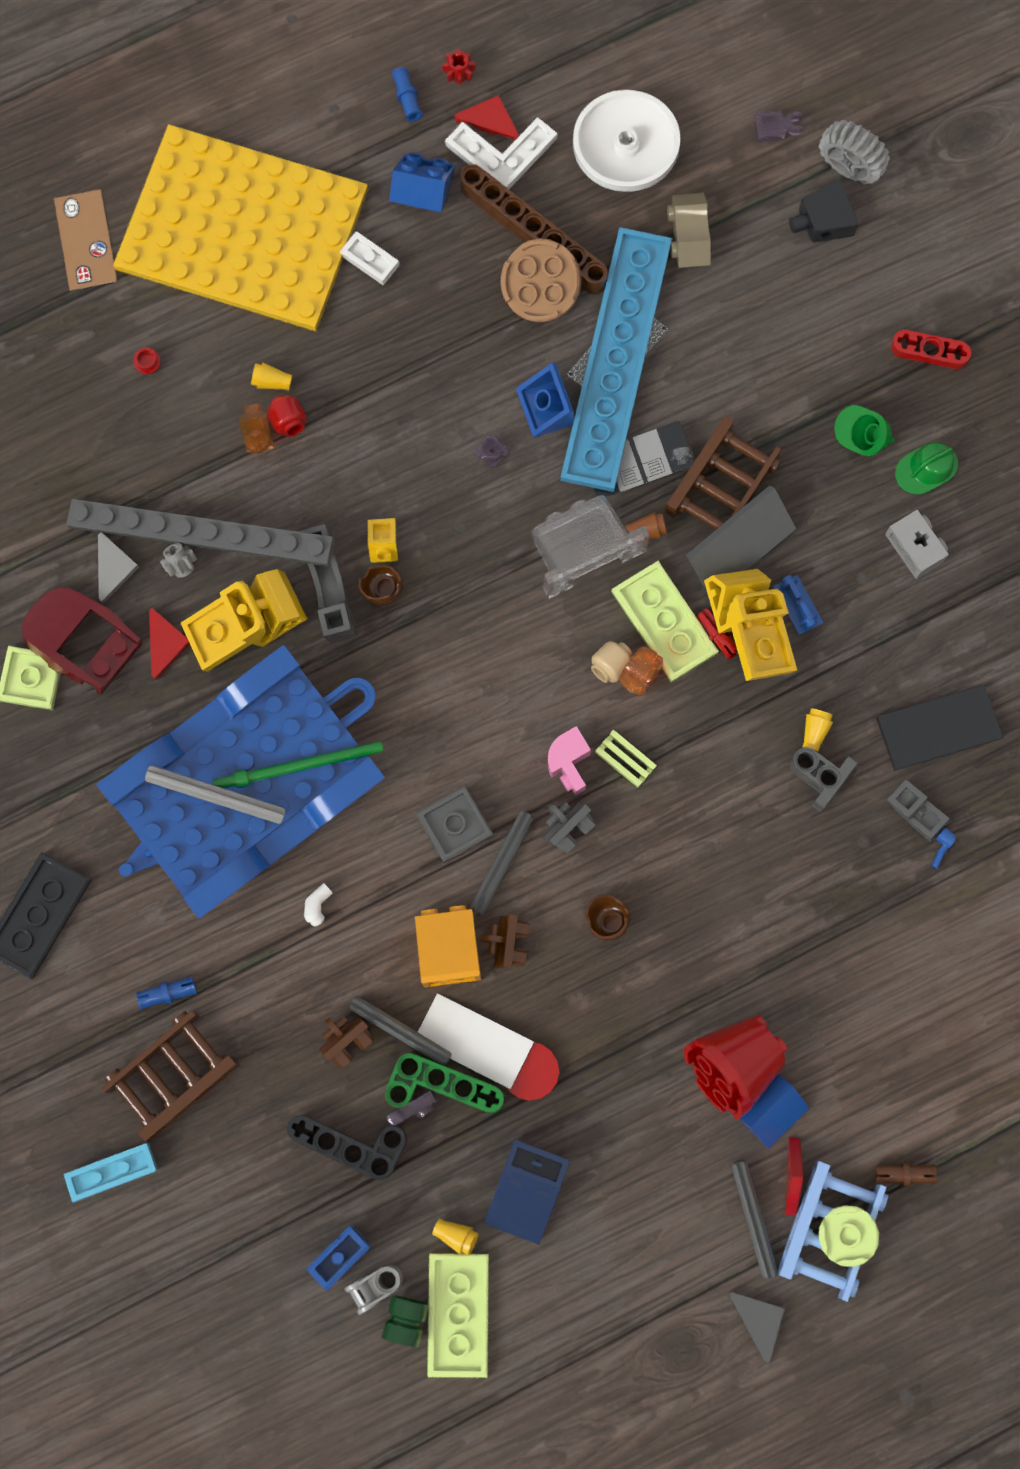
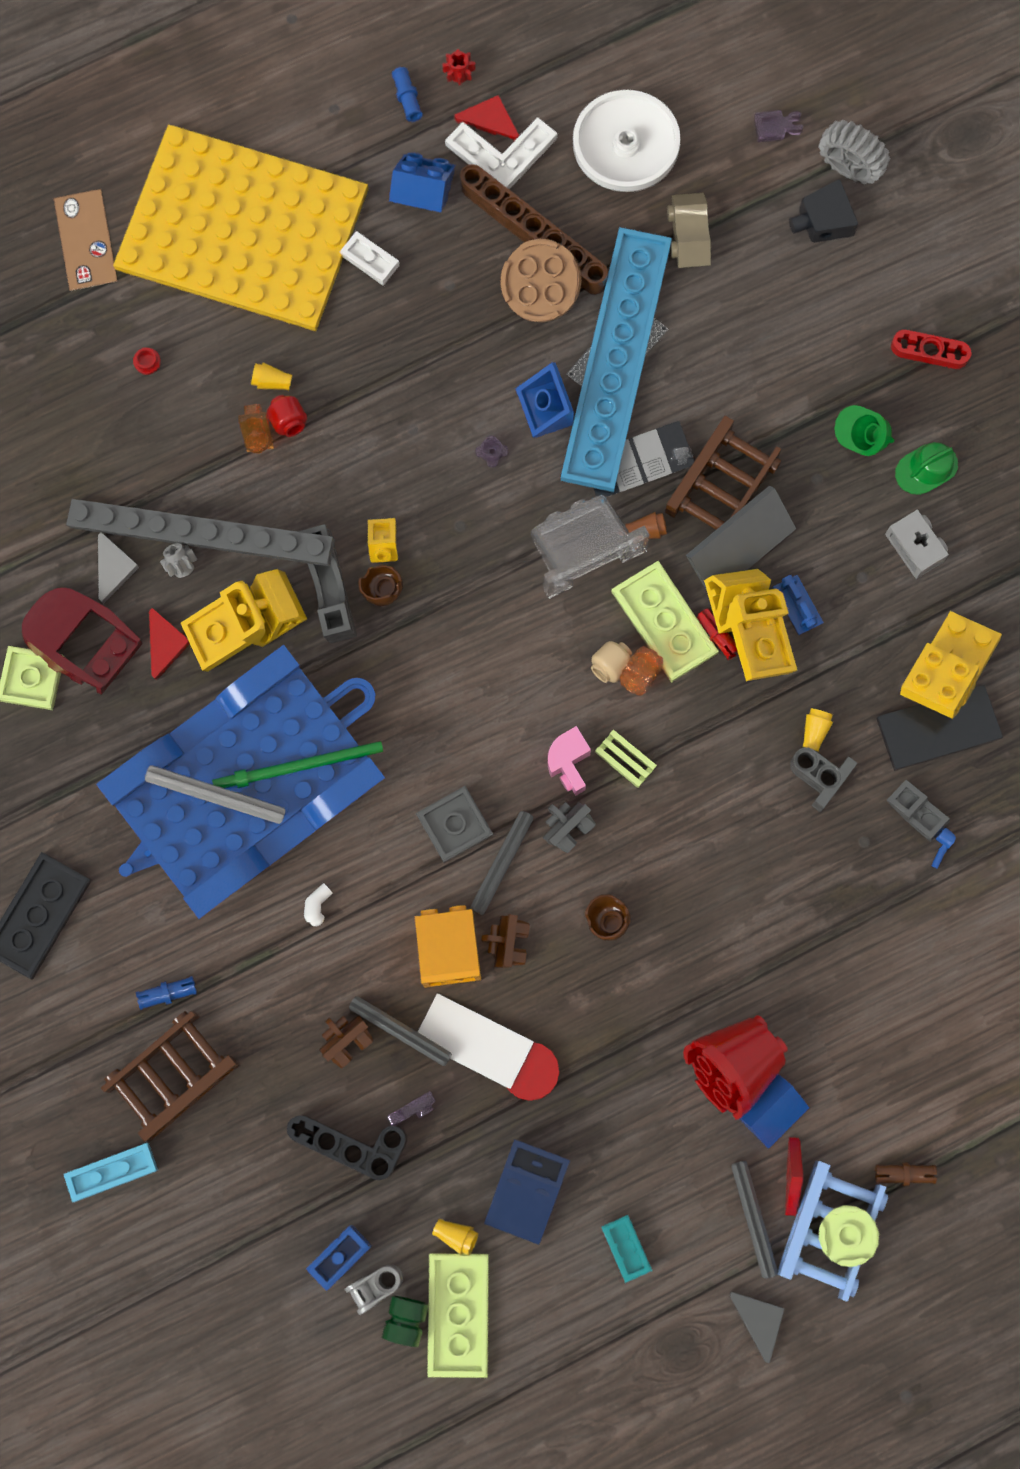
(448, 1087): green beam -> none
(626, 1248): none -> teal plate
(950, 665): none -> yellow piece

